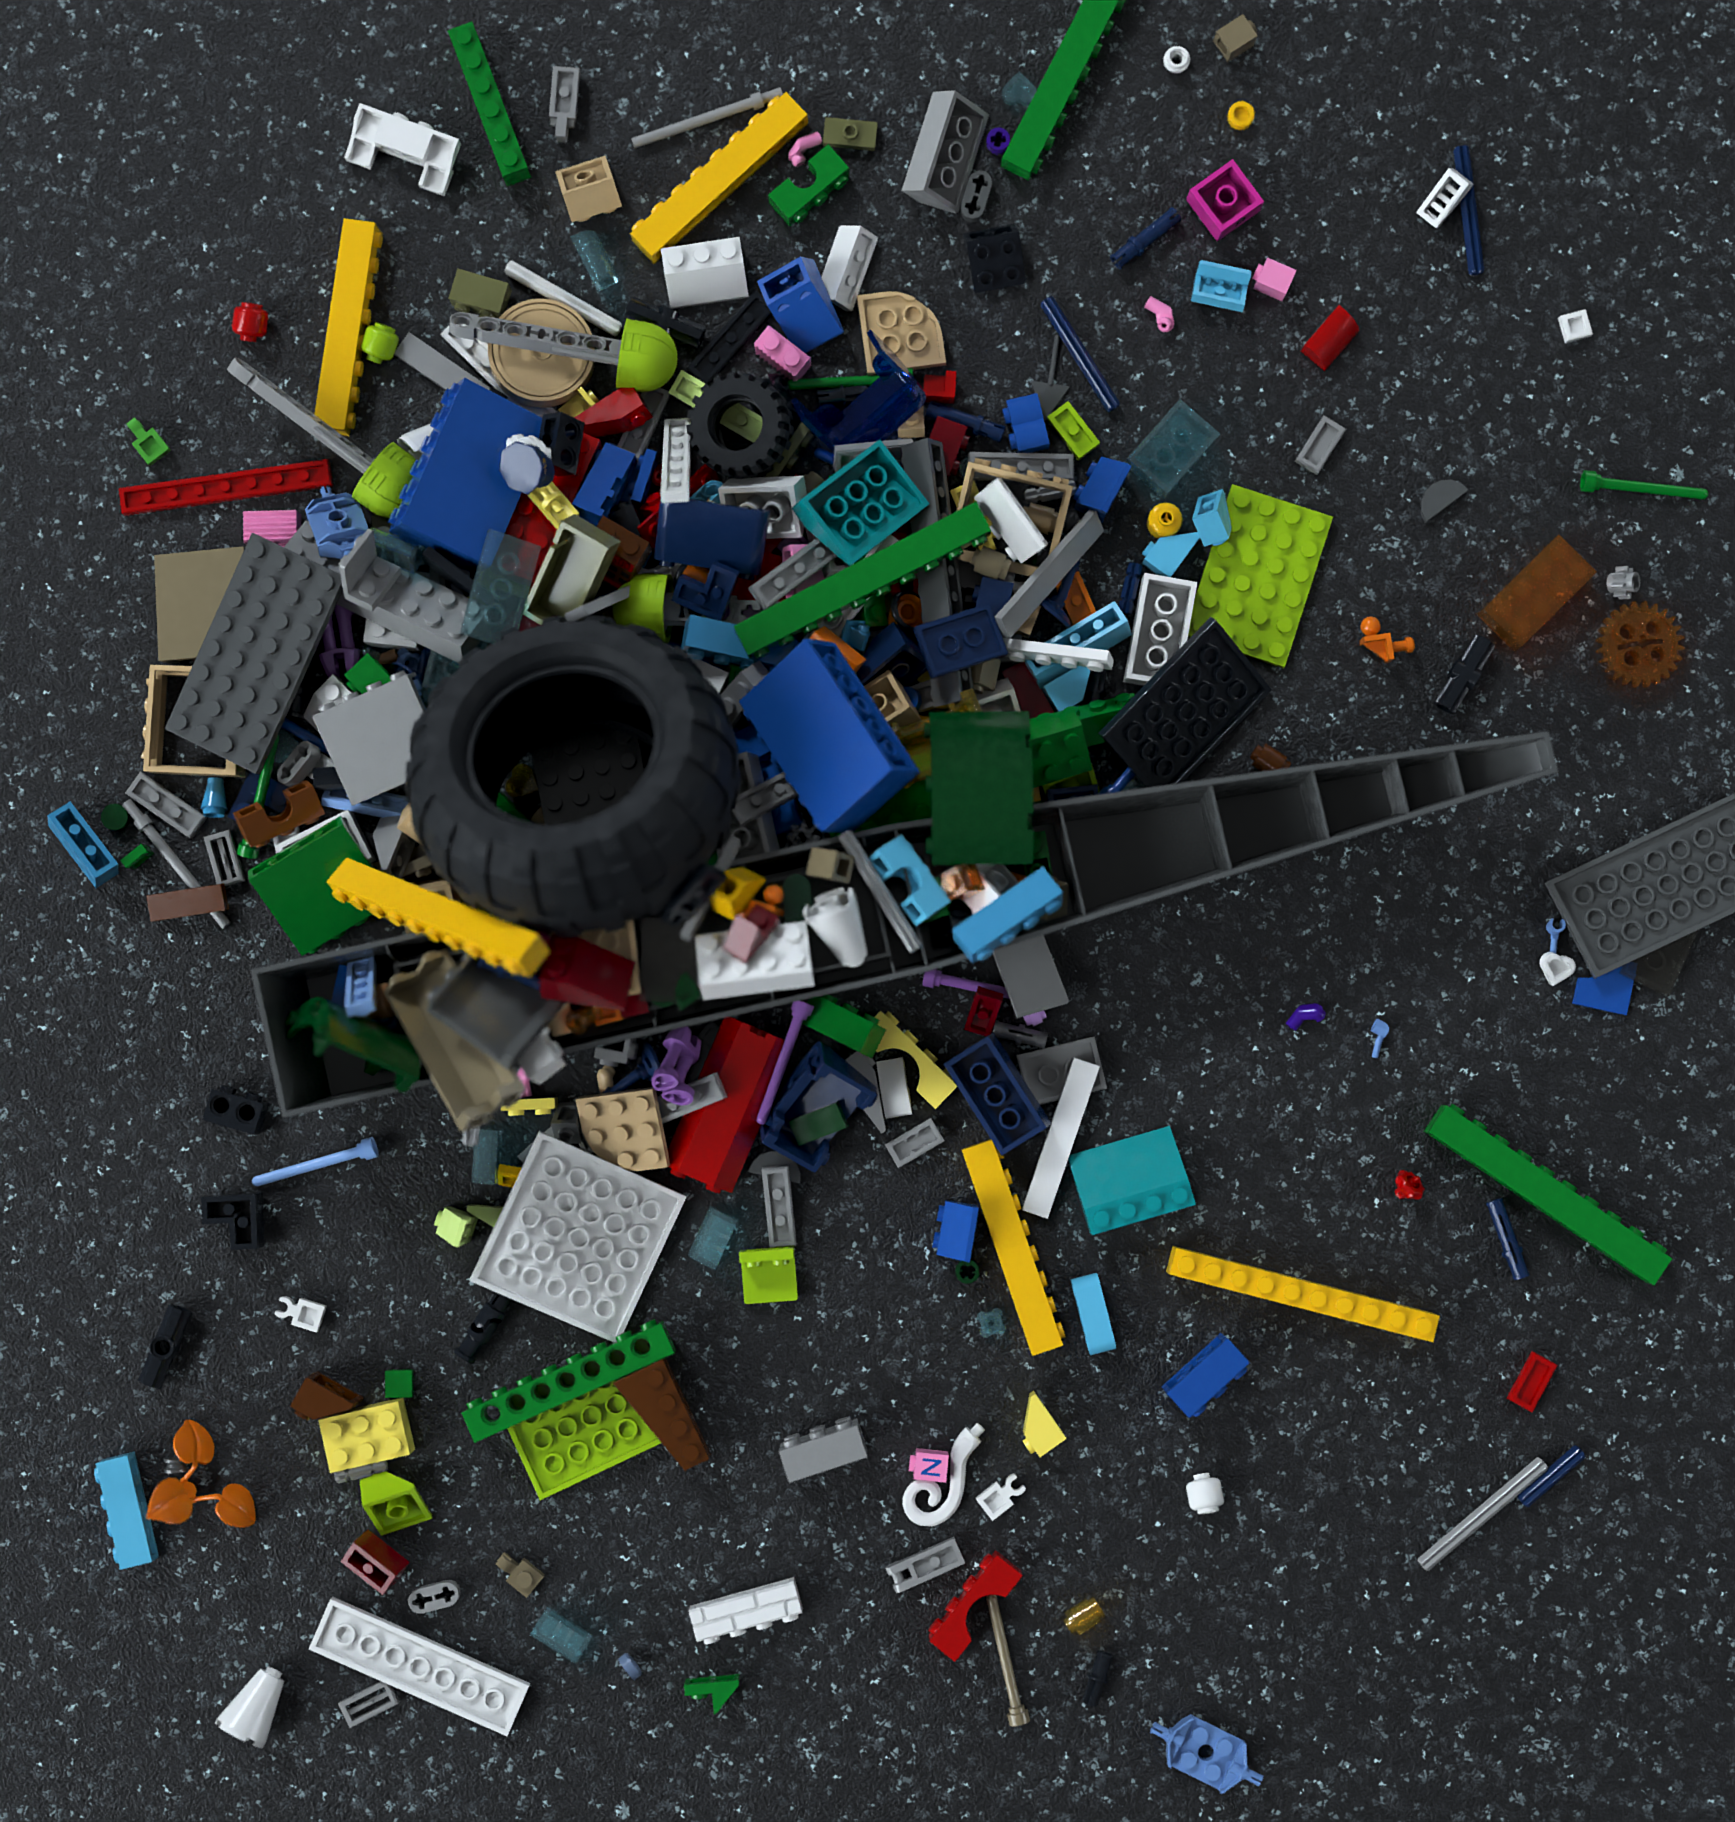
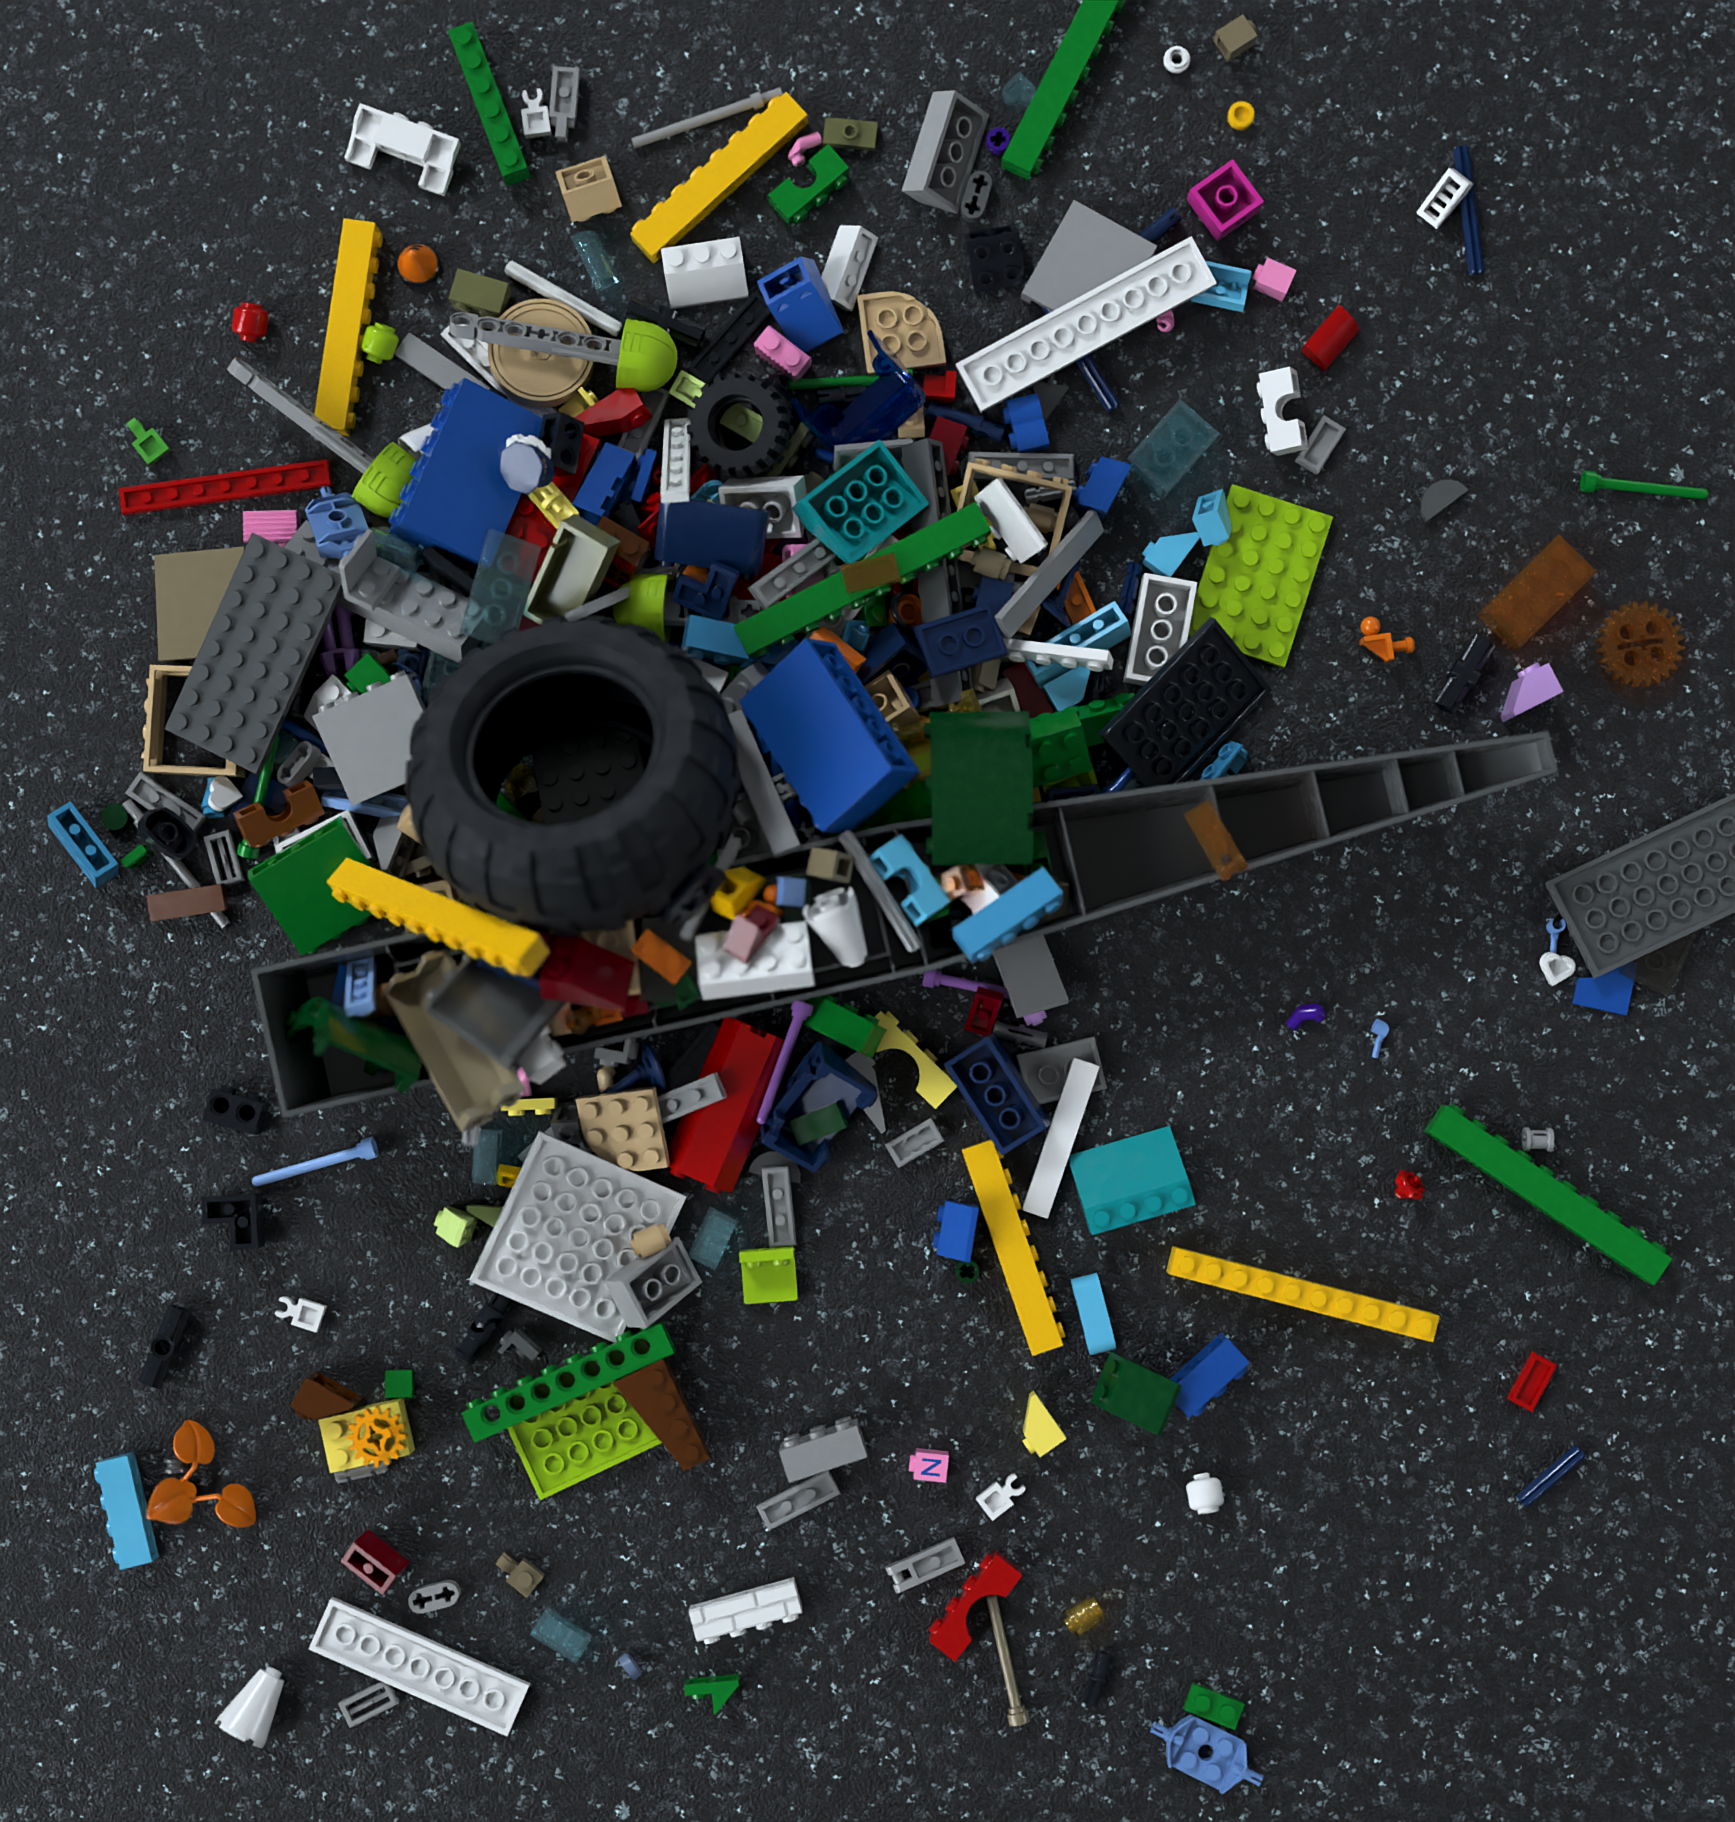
(167, 833): none -> black piece
(223, 794): none -> white tile
(380, 1446): none -> light orange gear
(392, 1502): lime slope -> none
(418, 264): none -> orange hat
(524, 1344): none -> dark grey bracket
(535, 118): none -> white plate
(650, 1240): none -> tan brick
(653, 1284): none -> light grey slope
(660, 956): none -> orange plate
(685, 1051): medium lavender piece -> none
(762, 790): none -> light grey tile
(791, 892): none -> medium blue tile
(798, 1499): none -> light grey tile
(870, 573): none -> clear orange tile
(894, 1087): white slope -> none
(961, 1450): white plant -> none
(984, 1318): clear light blue plate -> none
(1073, 430): lime plate -> none
(1083, 256): none -> light grey panel
(1086, 324): none -> white plate
(1136, 1393): none -> dark green slope
(1156, 524): yellow head -> none
(1213, 1706): none -> green plate
(1215, 840): none -> clear orange plate
(1230, 757): none -> dark azure hinge
(1268, 758): reddish brown brick -> none
(1276, 389): none -> white arch
(1482, 1514): light grey axle -> none
(1519, 1269): dark blue pin -> none
(1530, 689): none -> lavender slope
(1537, 1139): none -> light grey bush
(1575, 326): white tile -> none
(1623, 582): light grey gear -> none

